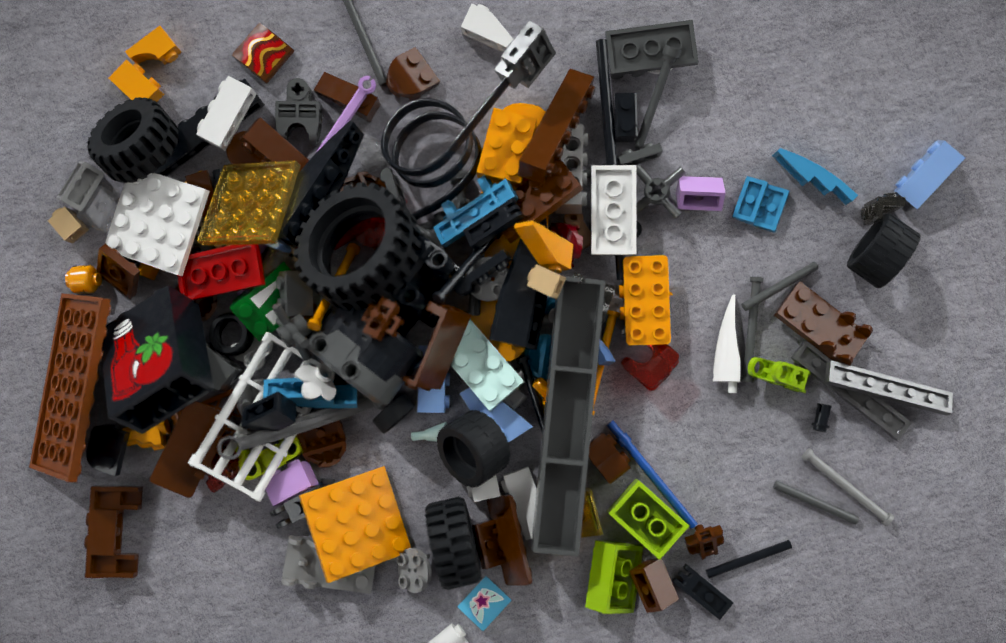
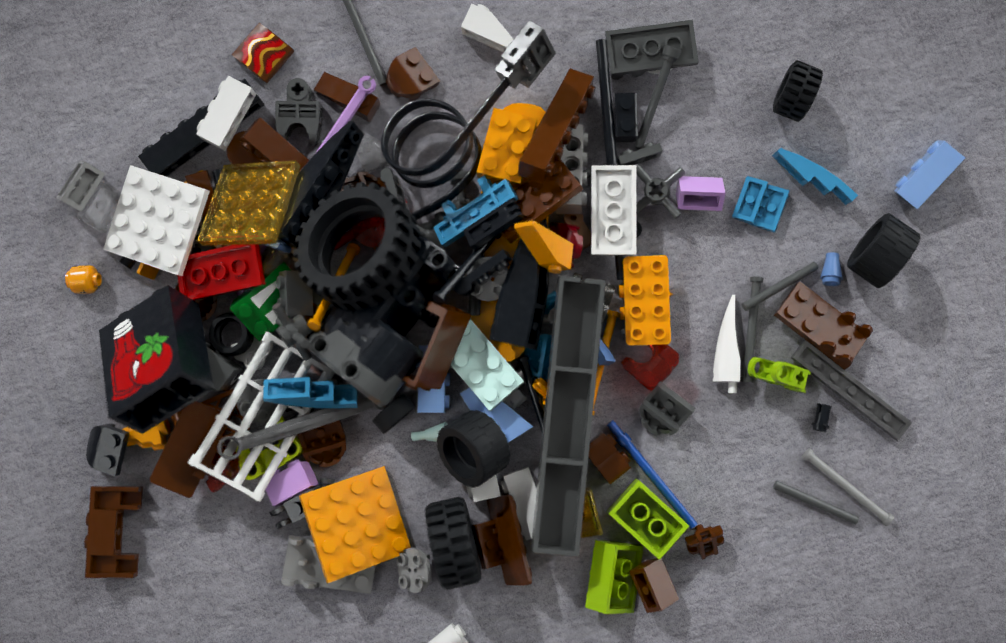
(67, 224): tan brick -> none
(70, 386): dark orange plate -> none
(118, 271): reddish brown plate -> none
(133, 140): black tyre -> none
(134, 84): light orange brick -> none
(154, 46): light orange arch -> none
(269, 413): black slope -> none
(315, 383): white plate -> none
(381, 318): reddish brown piece -> none
(484, 603): medium azure sticker -> none
(545, 281): tan brick -> none
(664, 410): none -> dark grey slope
(703, 592): black hinge -> none
(747, 559): black bar -> none
(797, 90): none -> black tyre
(831, 272): none -> medium blue cone
(875, 208): clear smoke bracket -> none
(888, 388): plate -> none

